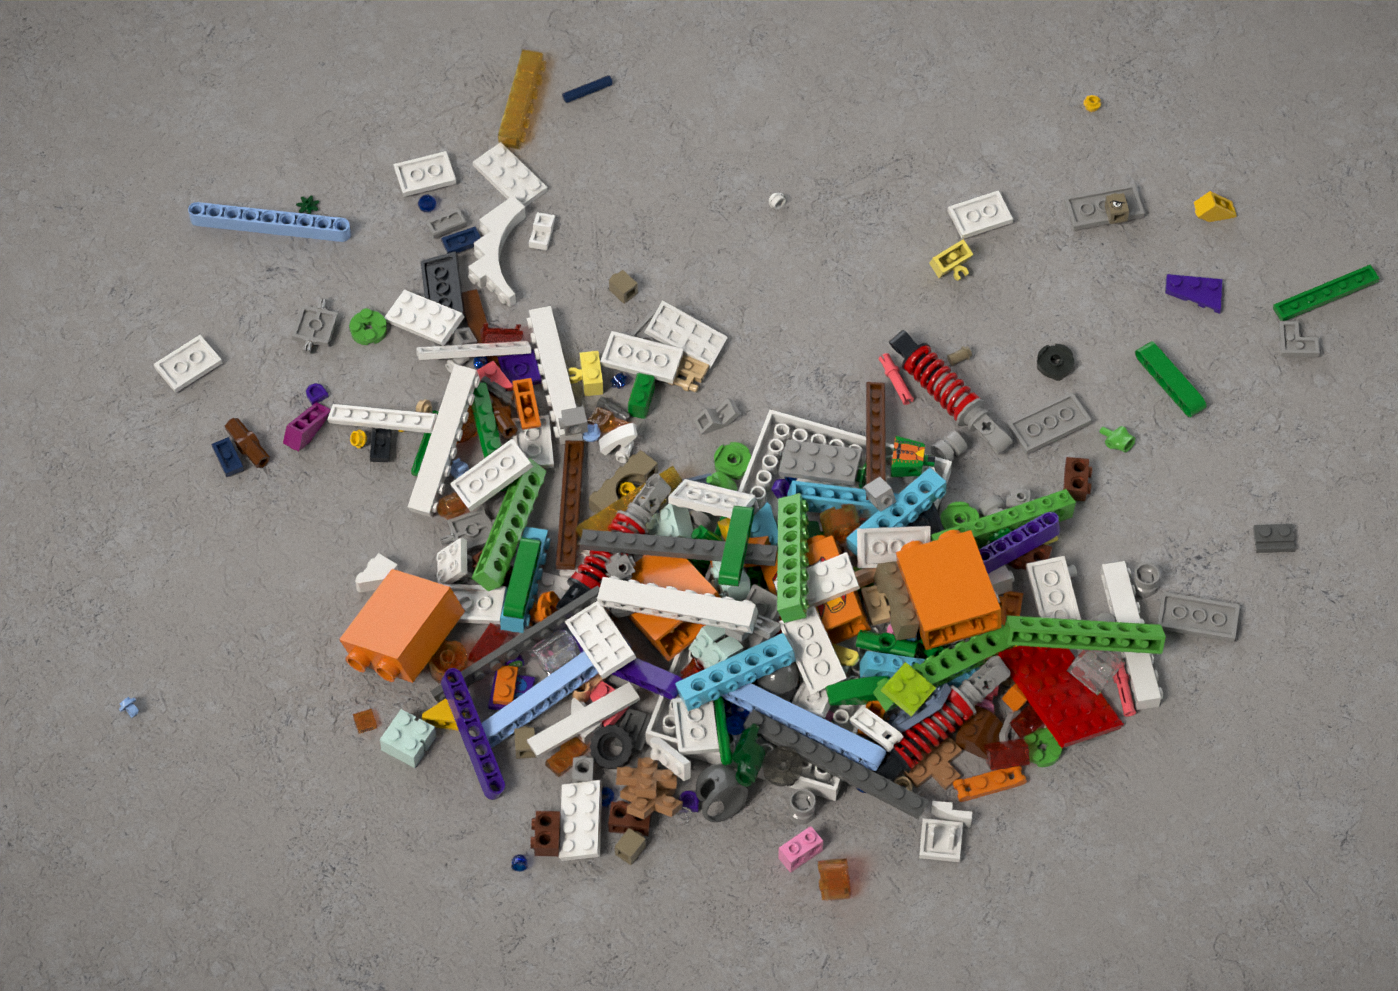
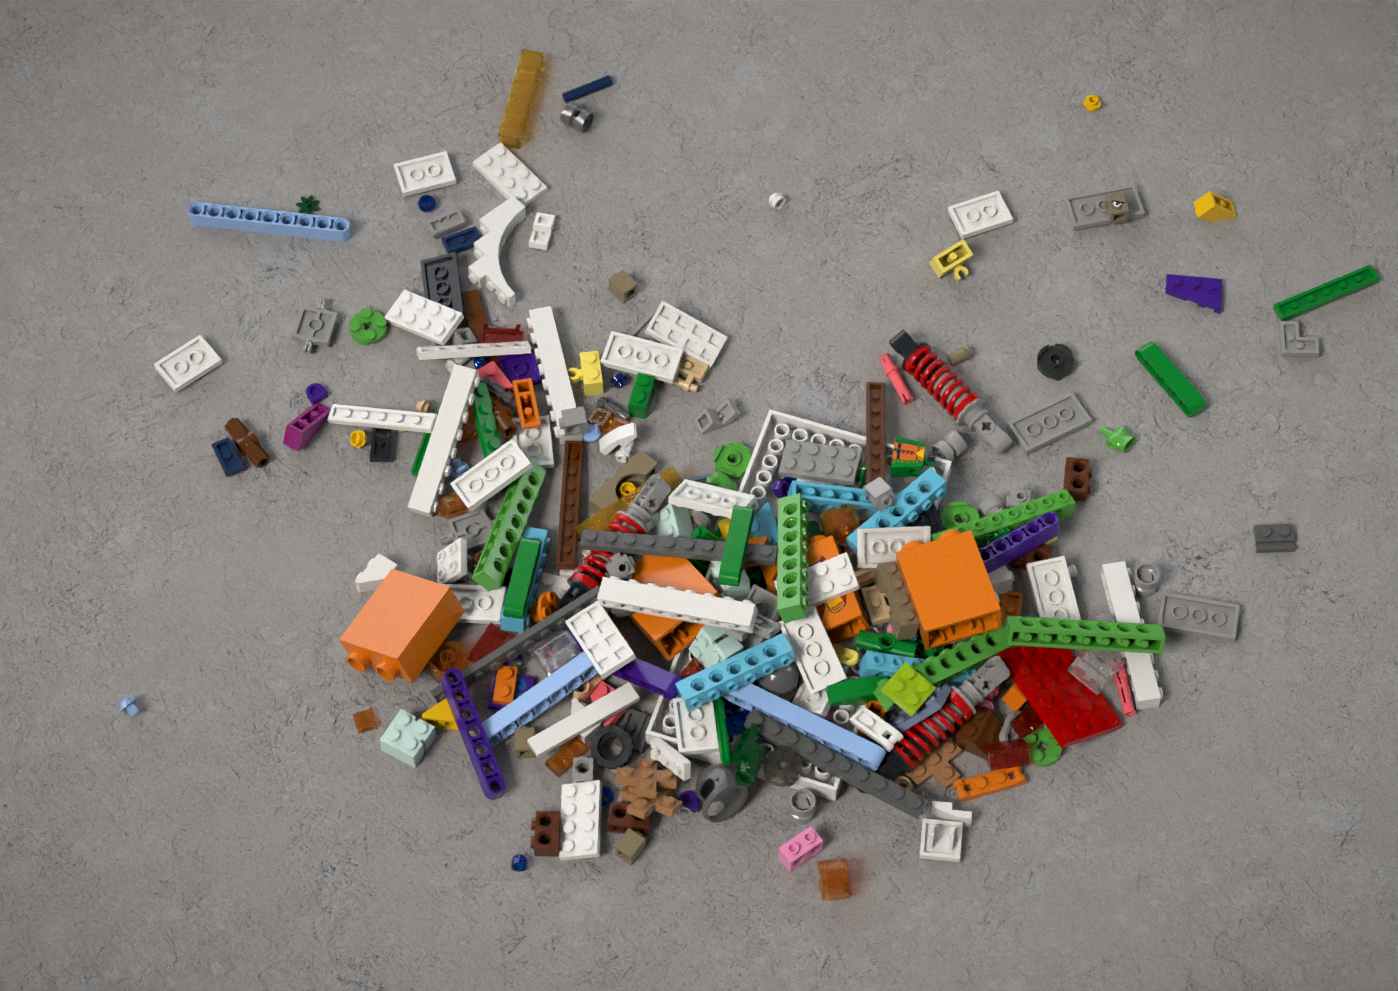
(575, 116): none -> flat silver wheel

